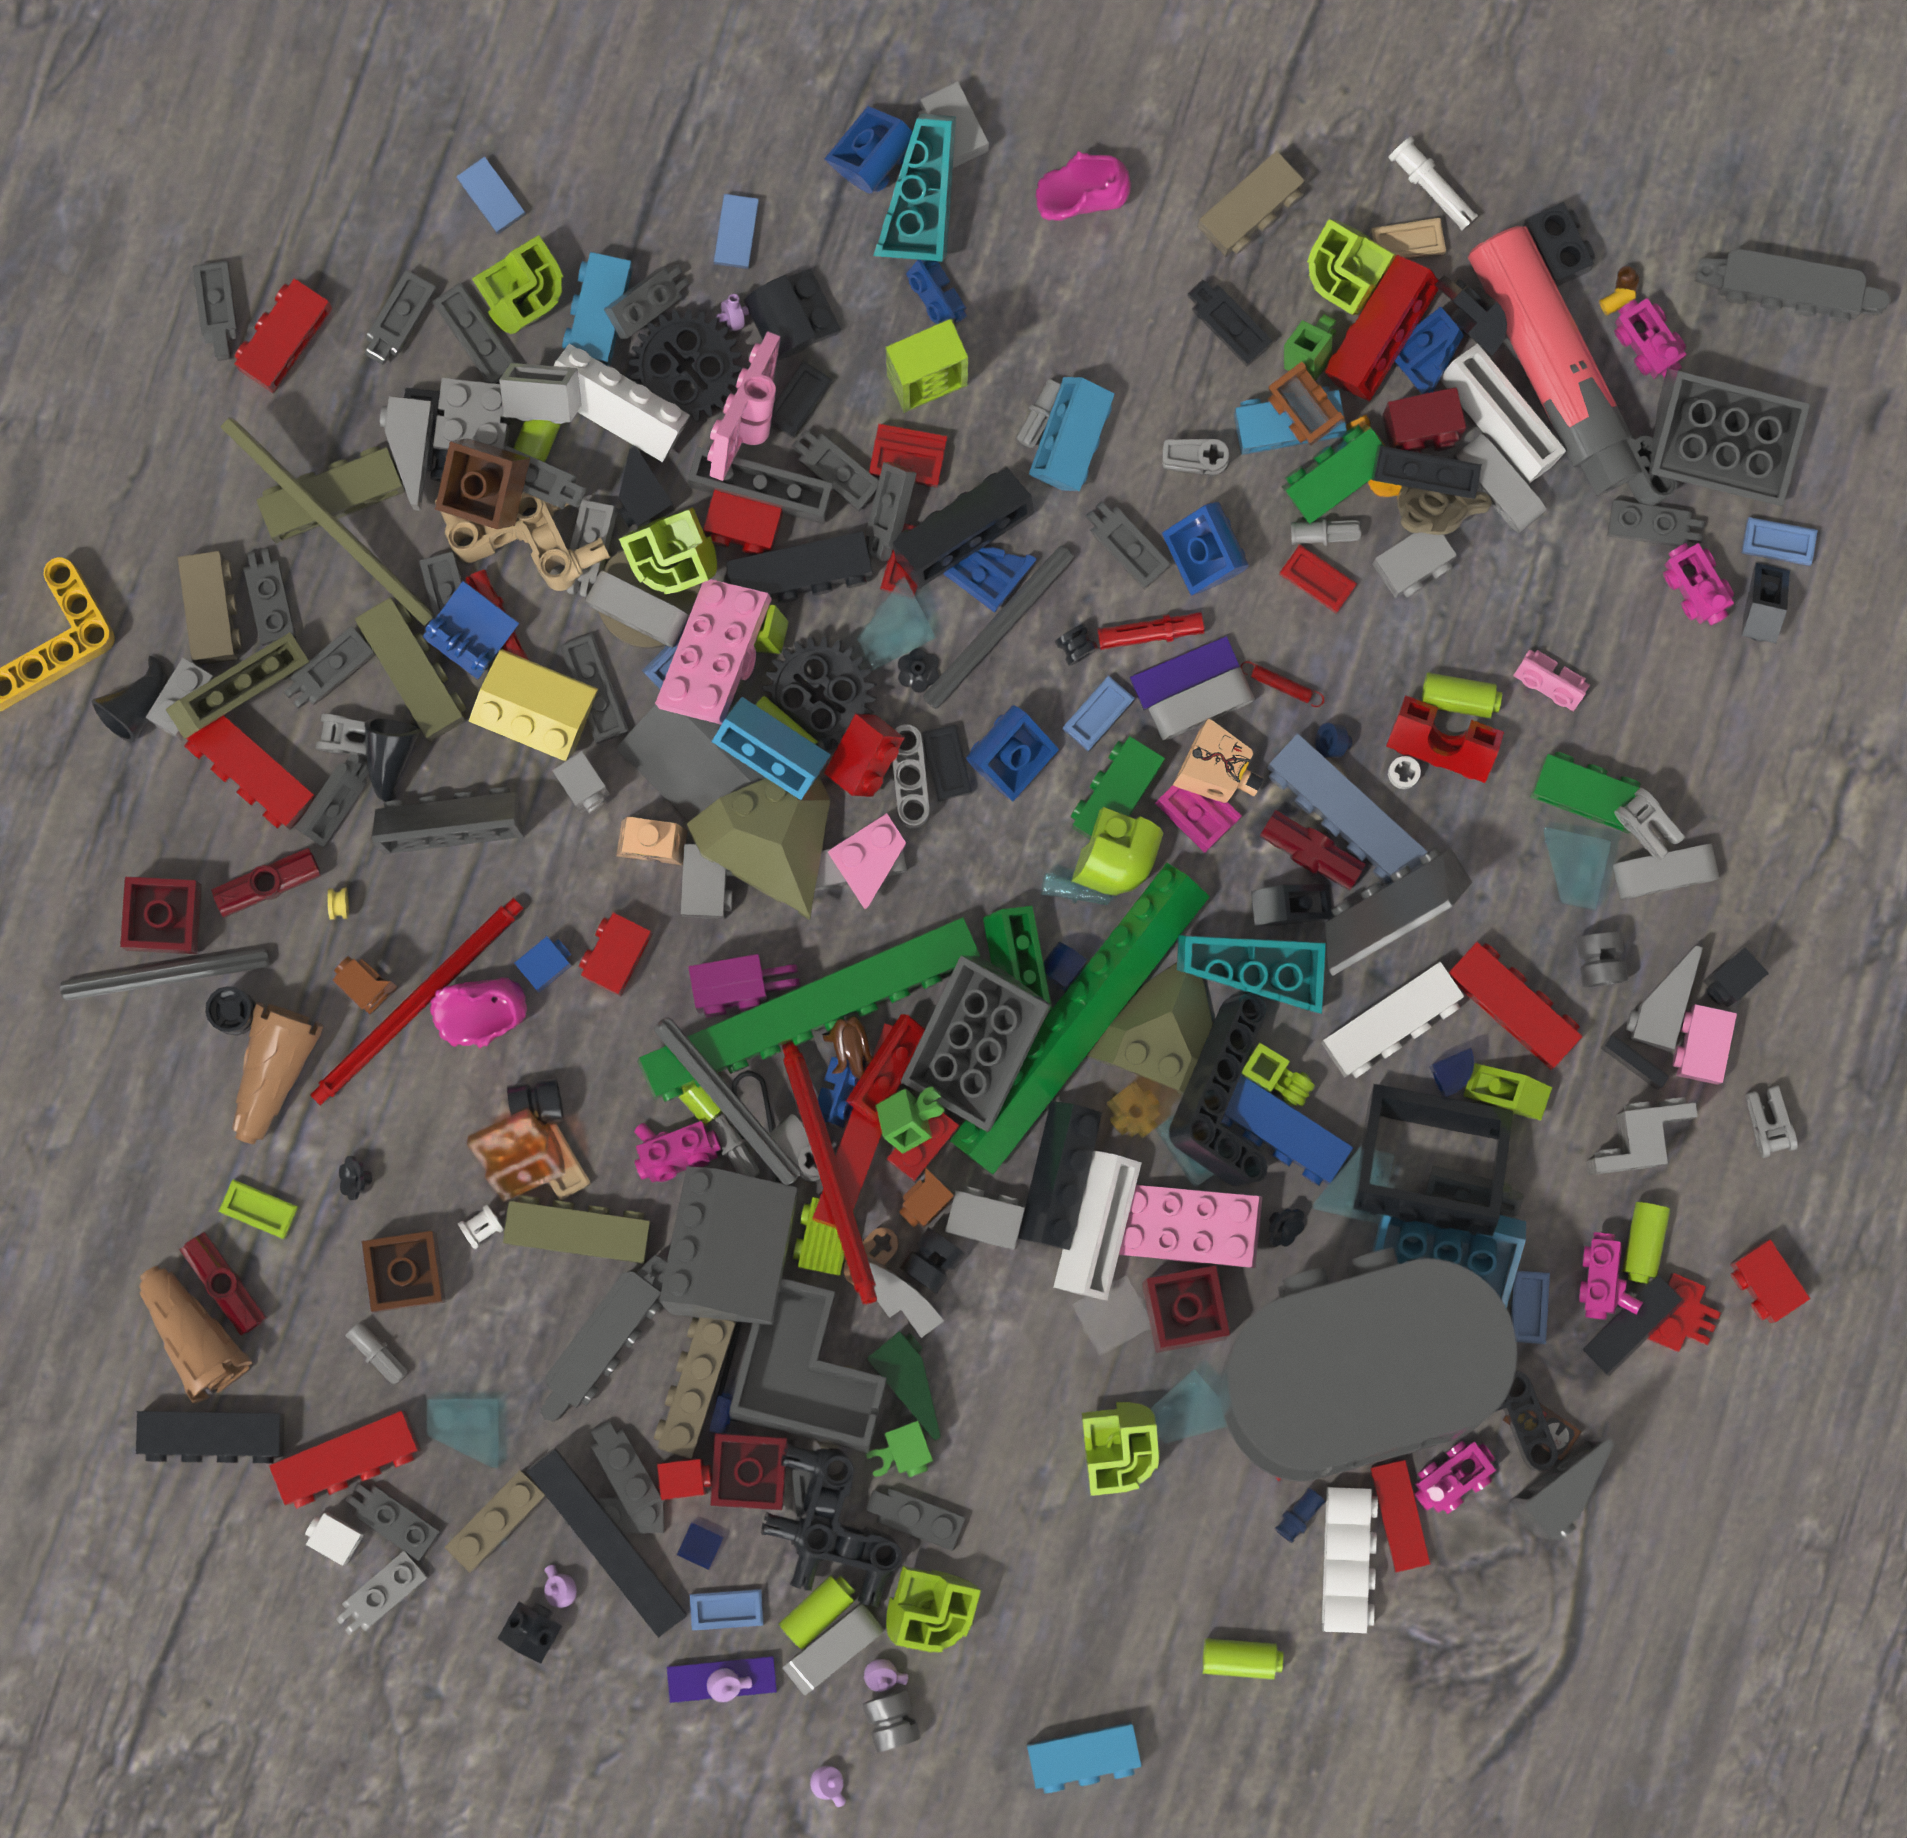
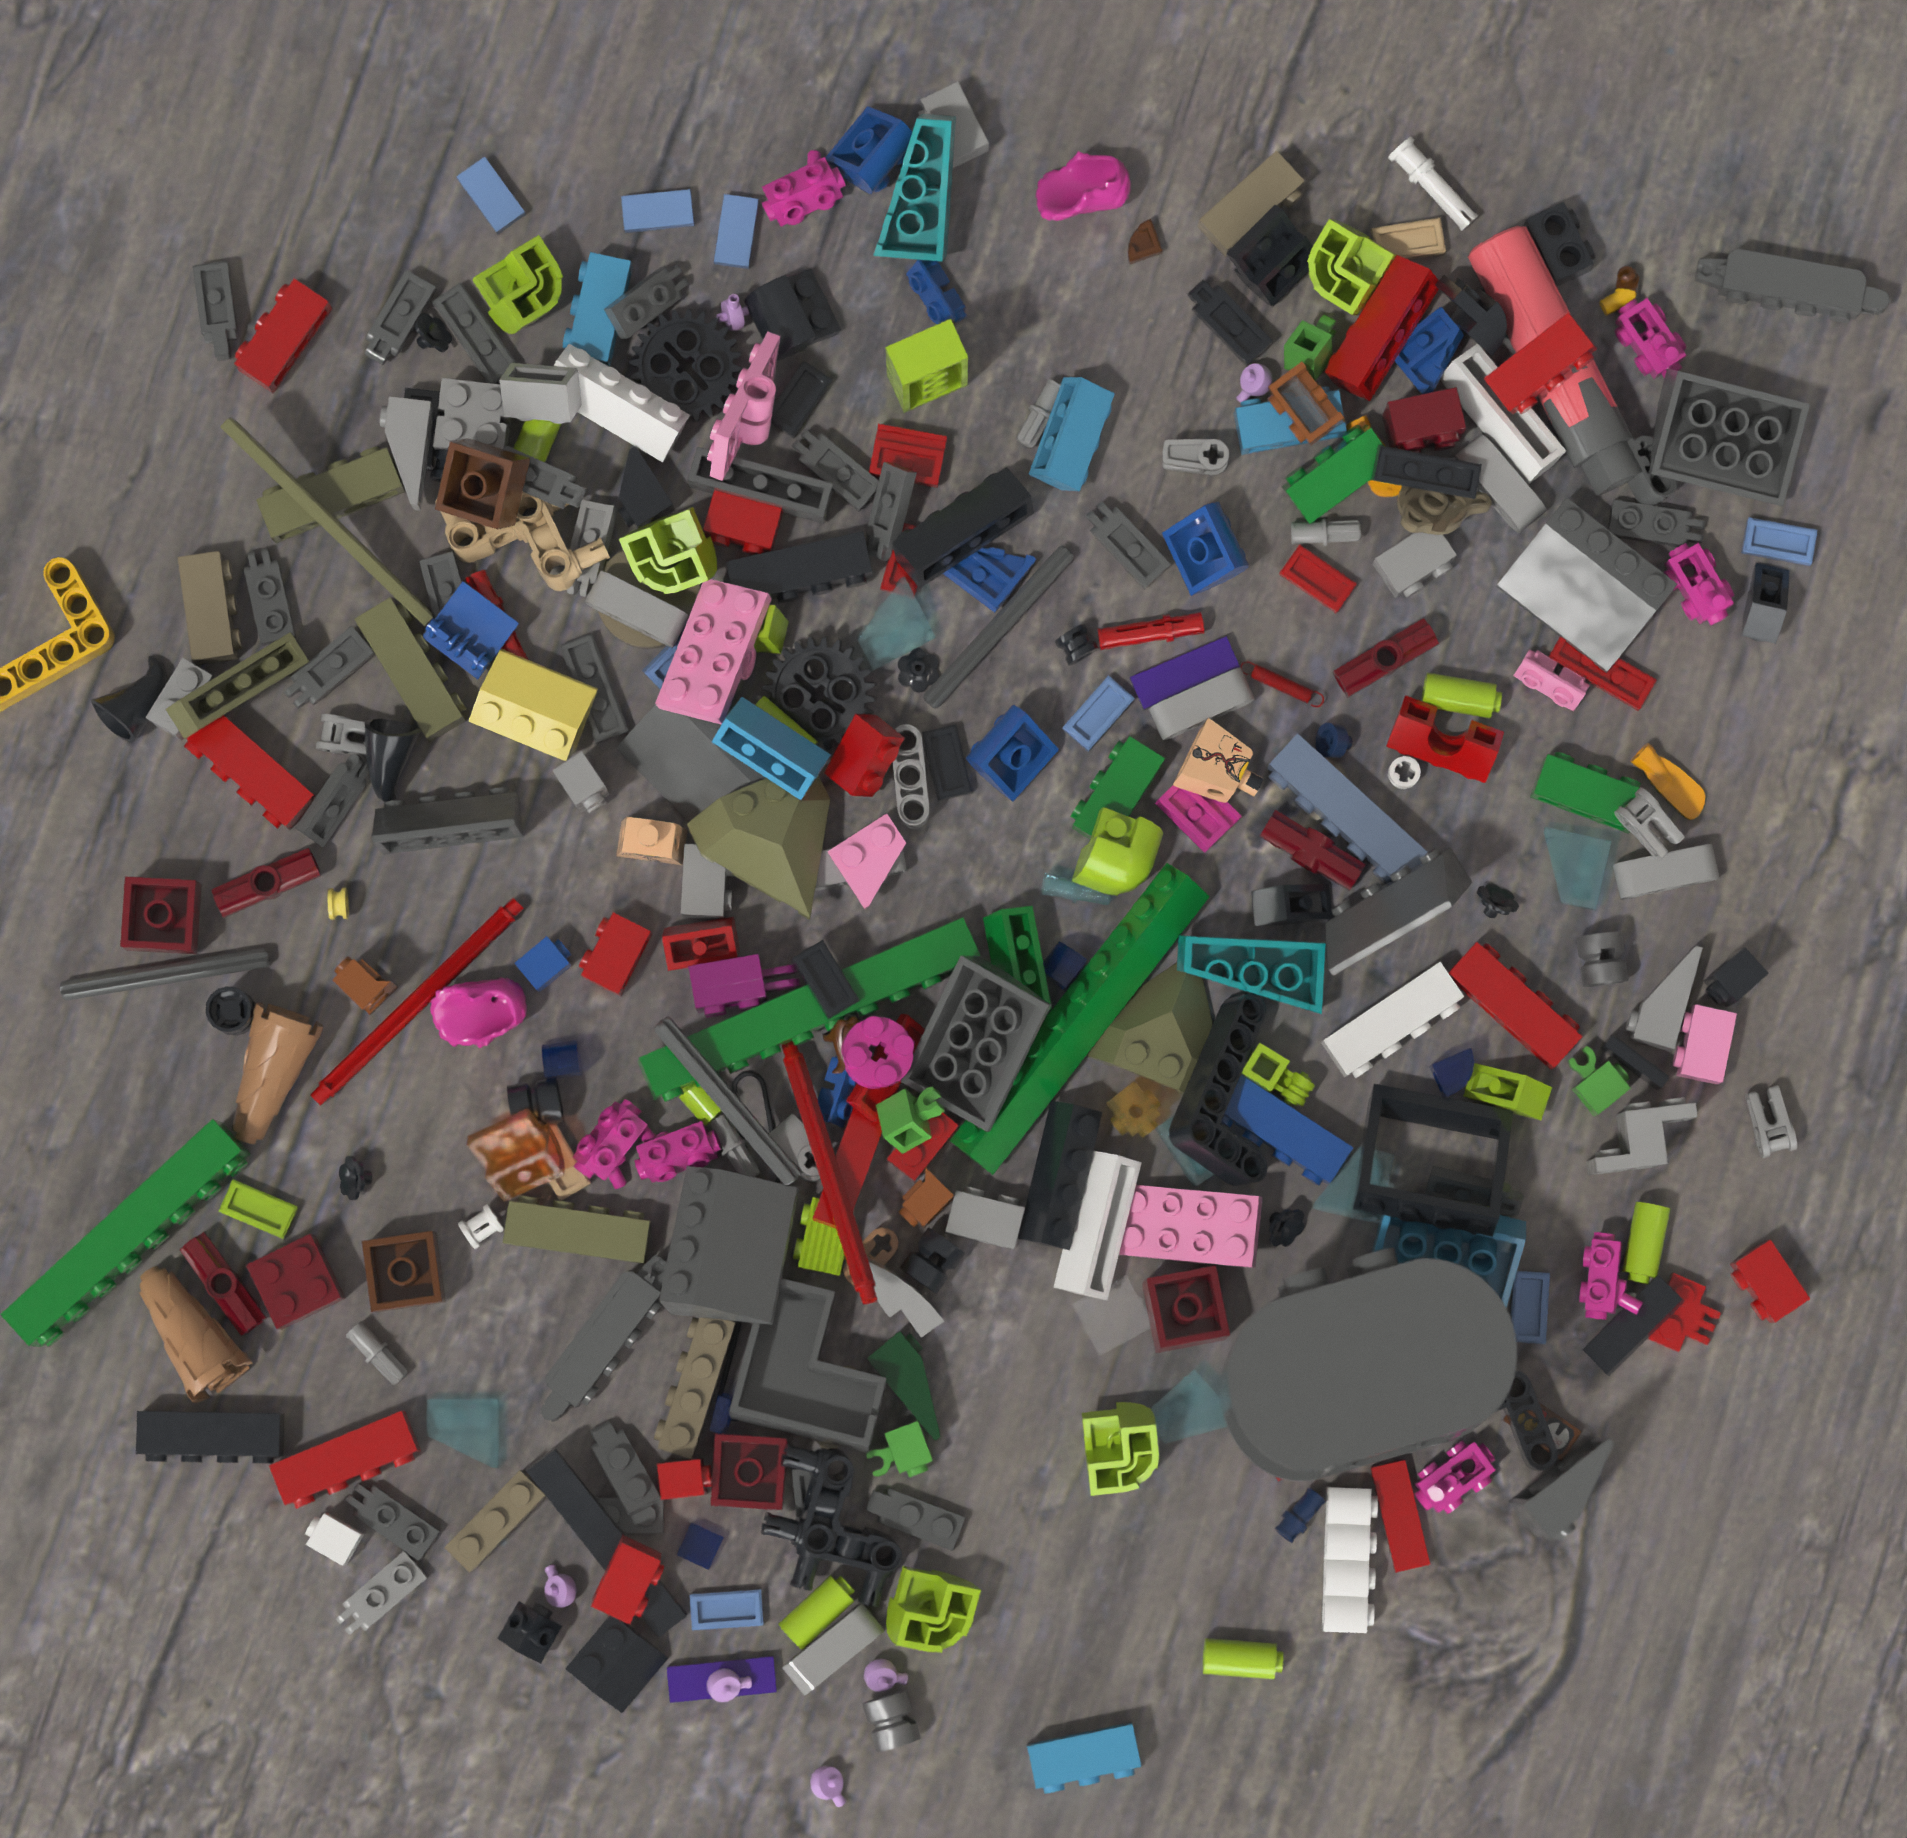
(126, 1234): none -> green brick
(295, 1281): none -> dark red brick
(432, 333): none -> black plant
(561, 1059): none -> clear blue brick
(609, 1141): none -> dark pink brick
(616, 1663): none -> black slope
(627, 1580): none -> red brick
(657, 211): none -> medium blue tile
(700, 943): none -> red brick
(803, 191): none -> dark pink brick
(825, 979): none -> black tile
(896, 1045): none -> dark pink plate
(1144, 243): none -> reddish brown tile
(1254, 381): none -> lavender piece
(1271, 256): none -> black brick
(1405, 647): none -> dark red piece
(1497, 900): none -> black plant
(1541, 364): none -> red brick
(1586, 585): none -> slope
(1600, 1085): none -> bright green brick
(1621, 681): none -> red tile
(1671, 782): none -> light orange piece

